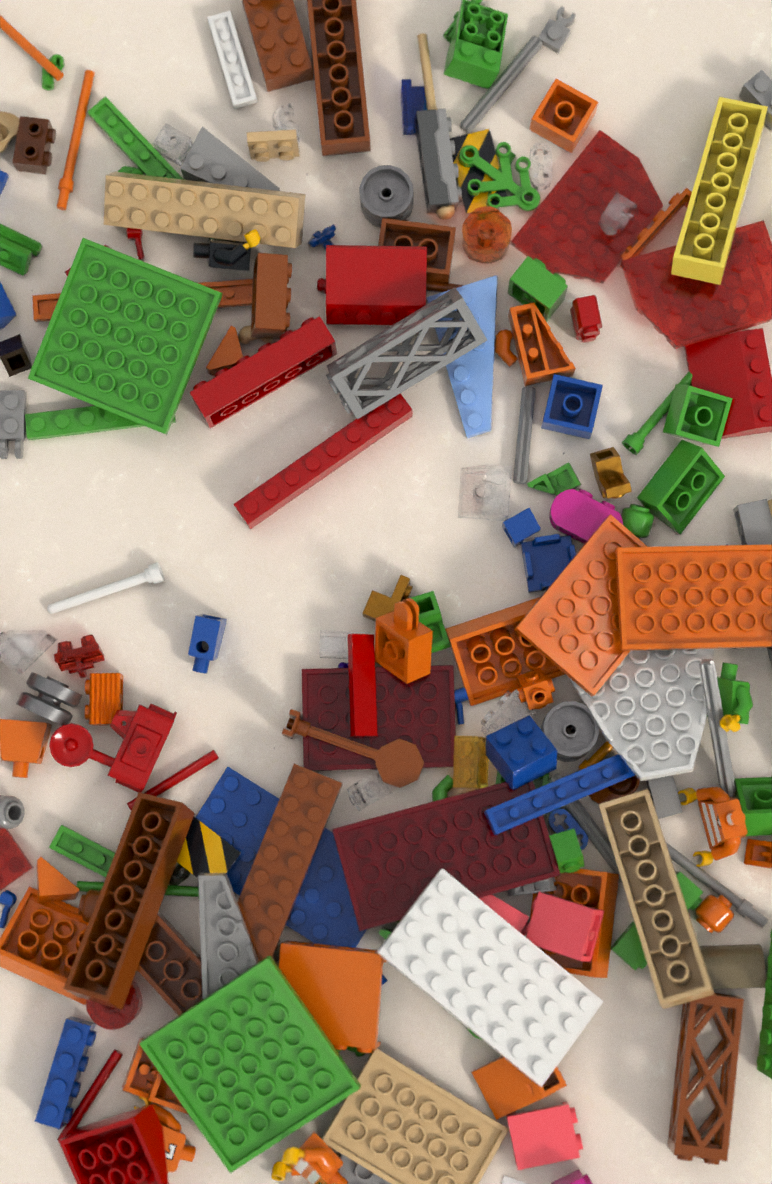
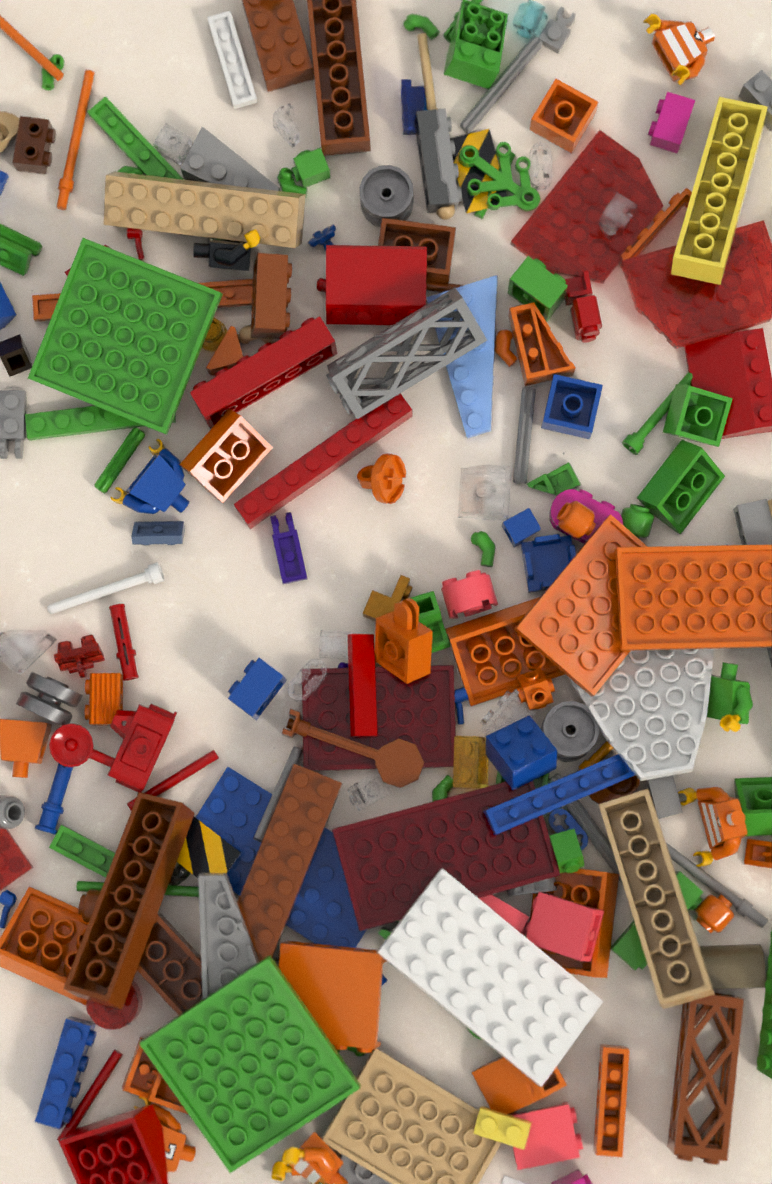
(52, 808): none -> blue pin
(52, 884): orange slope -> none
(119, 460): none -> bright green axle
(129, 671): none -> red pin
(156, 485): none -> blue torso
(158, 533): none -> sand blue plate
(210, 630): blue torso -> none
(214, 336): none -> clear yellow piece
(226, 455): none -> orange brick
(256, 688): none -> blue brick
(262, 828): none -> light grey bar
(273, 144): tan plate -> none
(287, 182): none -> bright green arm
(288, 551): none -> dark purple hinge
(310, 167): none -> bright green brick
(312, 684): none -> clear beam
(384, 478): none -> orange tile
(422, 22): none -> bright green arm
(469, 595): none -> coral brick
(484, 248): clear orange brick -> none
(486, 545): none -> bright green arm
(502, 1127): none -> light yellow plate
(530, 19): none -> clear light blue head
(576, 519): none -> orange head
(578, 287): none -> red panel
(609, 473): pearl gold brick -> none
(611, 1100): none -> orange brick
(672, 122): none -> dark pink brick
(679, 46): none -> torso
(718, 734): light grey axle -> none

